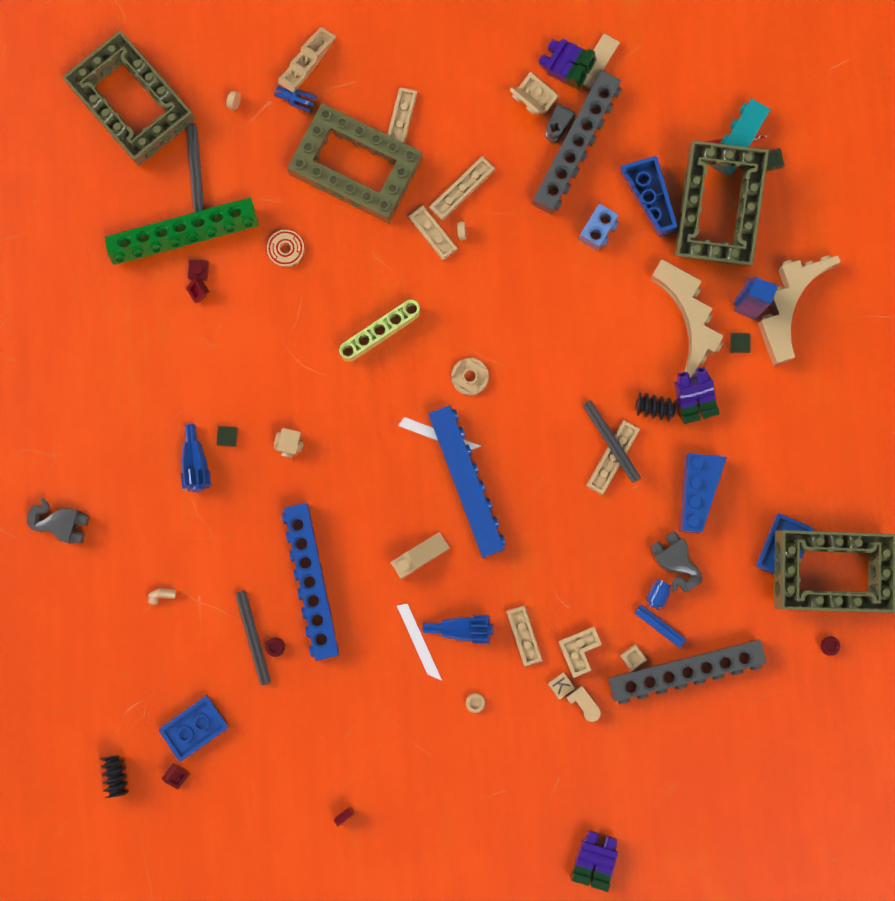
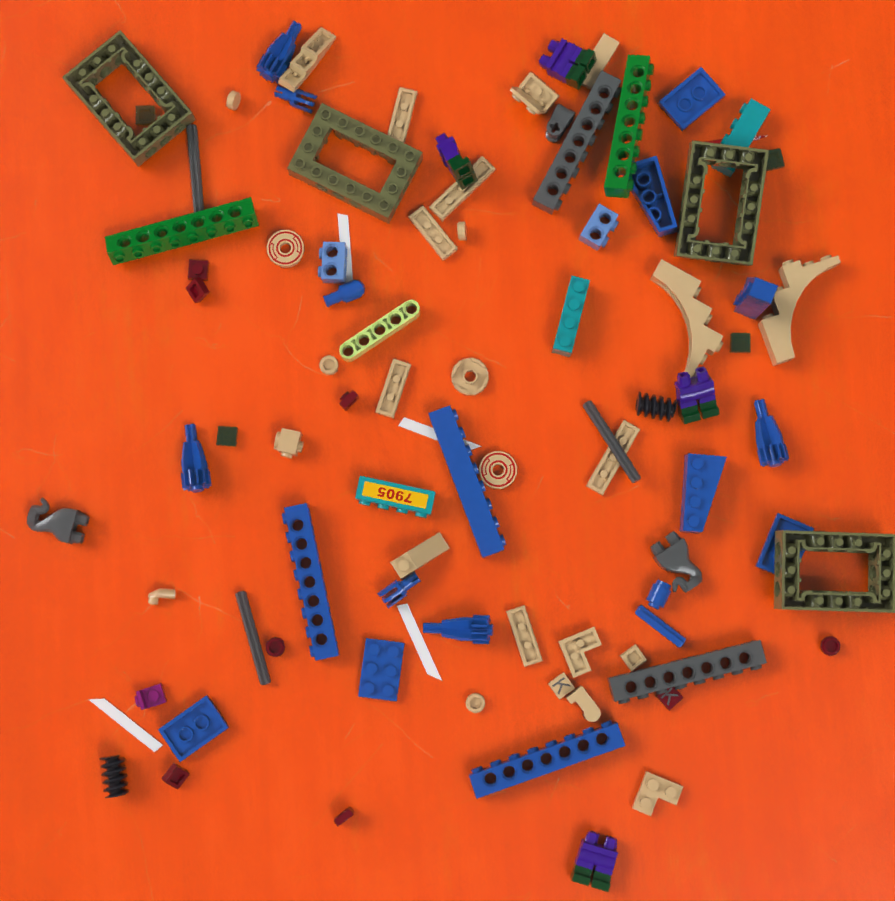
(127, 723): none -> white sticker
(145, 115): none -> tile
(150, 696): none -> magenta bracket
(279, 54): none -> blue piece
(329, 365): none -> tan tile
(338, 262): none -> medium blue brick
(344, 236): none -> white sticker
(346, 292): none -> blue arm
(348, 399): none -> dark red plate
(381, 669): none -> blue plate
(393, 388): none -> tan tile
(396, 496): none -> brick
(400, 589): none -> blue arm
(451, 157): none -> hips
(498, 481): none -> tan tile
(570, 316): none -> teal brick
(613, 741): none -> blue brick
(621, 186): none -> green brick
(651, 789): none -> tan plate
(670, 698): none -> dark red tile
(691, 99): none -> blue plate
(769, 438): none -> blue piece

